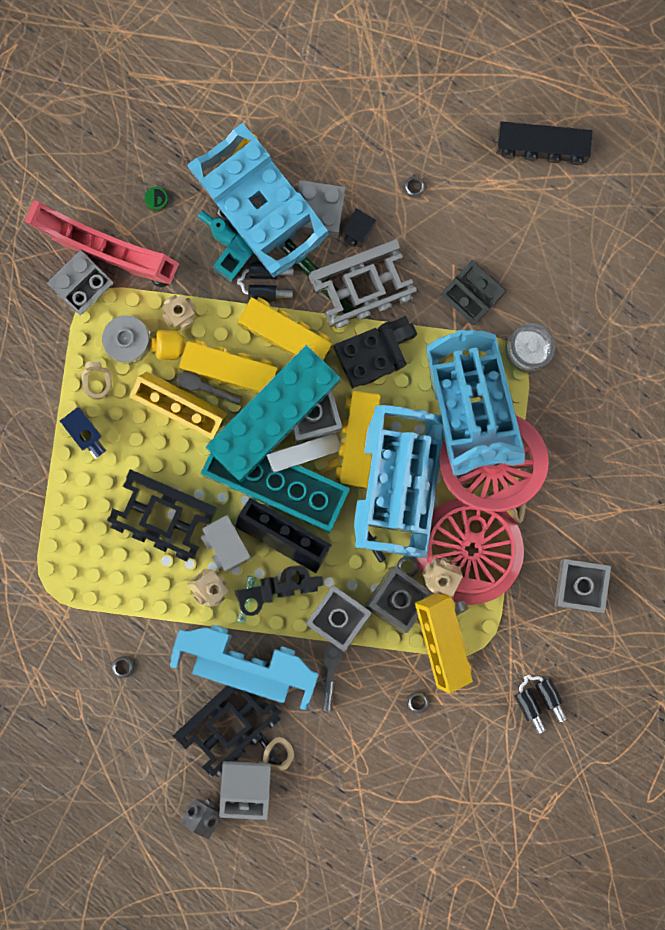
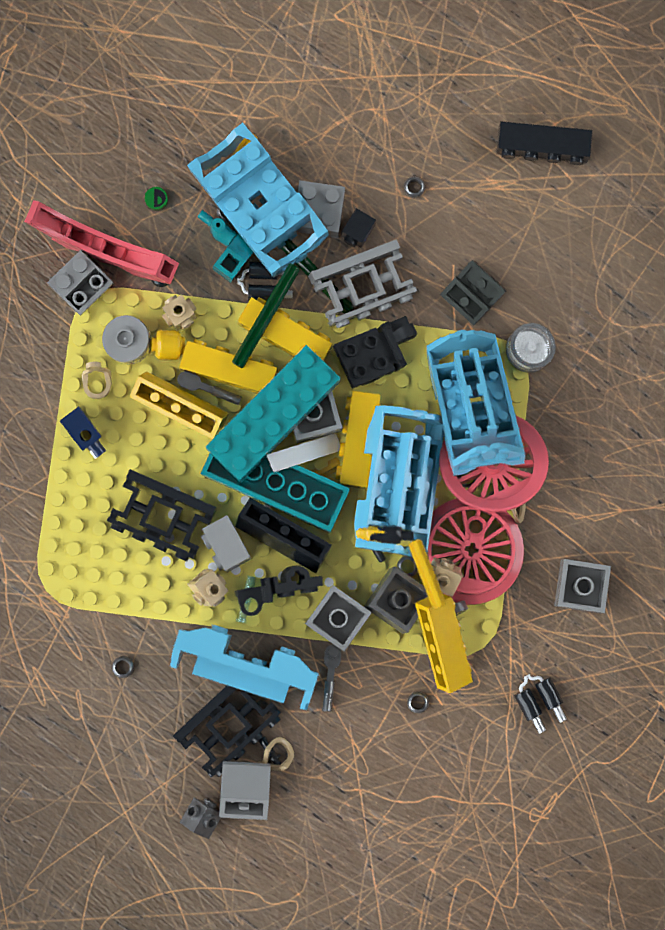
(265, 315): none -> dark green axle
(385, 534): none -> black piece
(427, 574): none -> yellow axle

